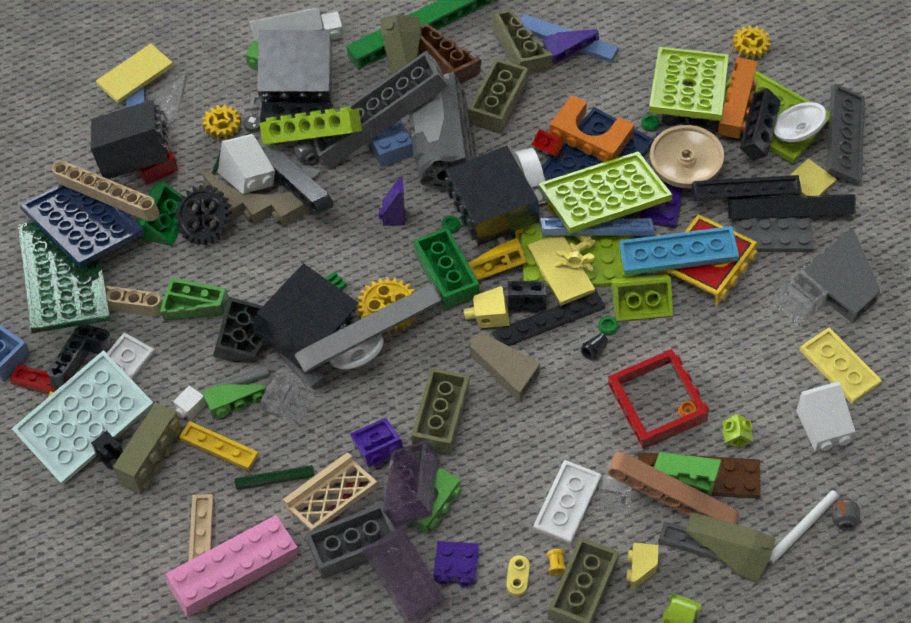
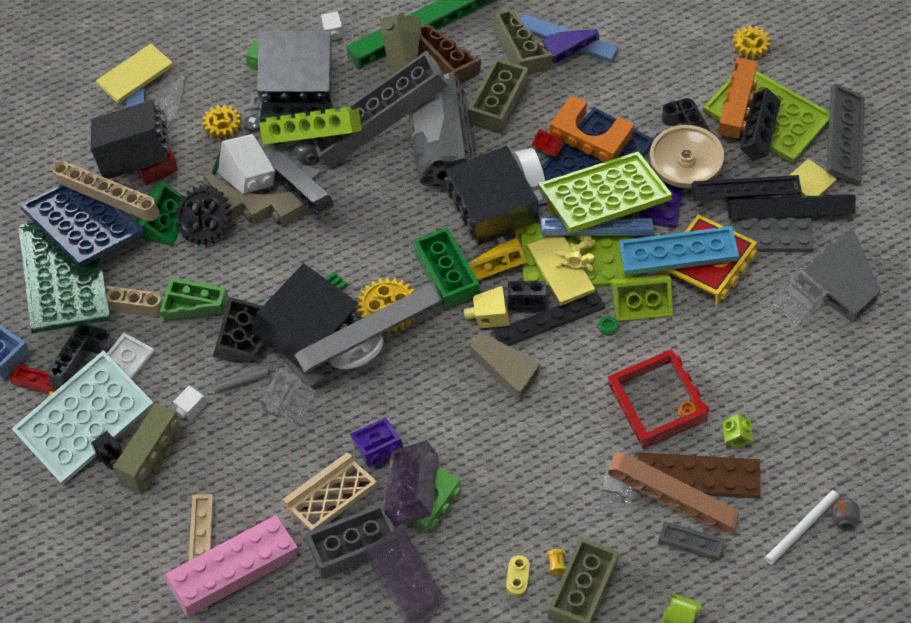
(219, 446): yellow plate -> none
(230, 397): bright green slope -> none
(274, 477): dark green axle -> none
(300, 20): white slope -> none
(392, 145): medium blue brick -> none
(393, 206): dark purple slope -> none
(441, 409): olive brick -> none
(452, 223): green tile -> none
(456, 563): dark purple plate -> none
(567, 502): white tile -> none
(592, 347): black cone -> none
(643, 563): light yellow slope -> none
(649, 123): green tile -> none
(679, 66): lime plate -> none
(694, 471): bright green wedge -> none
(738, 546): olive wedge -> none
(800, 122): white dish -> none
(826, 416): white slope -> none
(840, 364): light yellow tile -> none

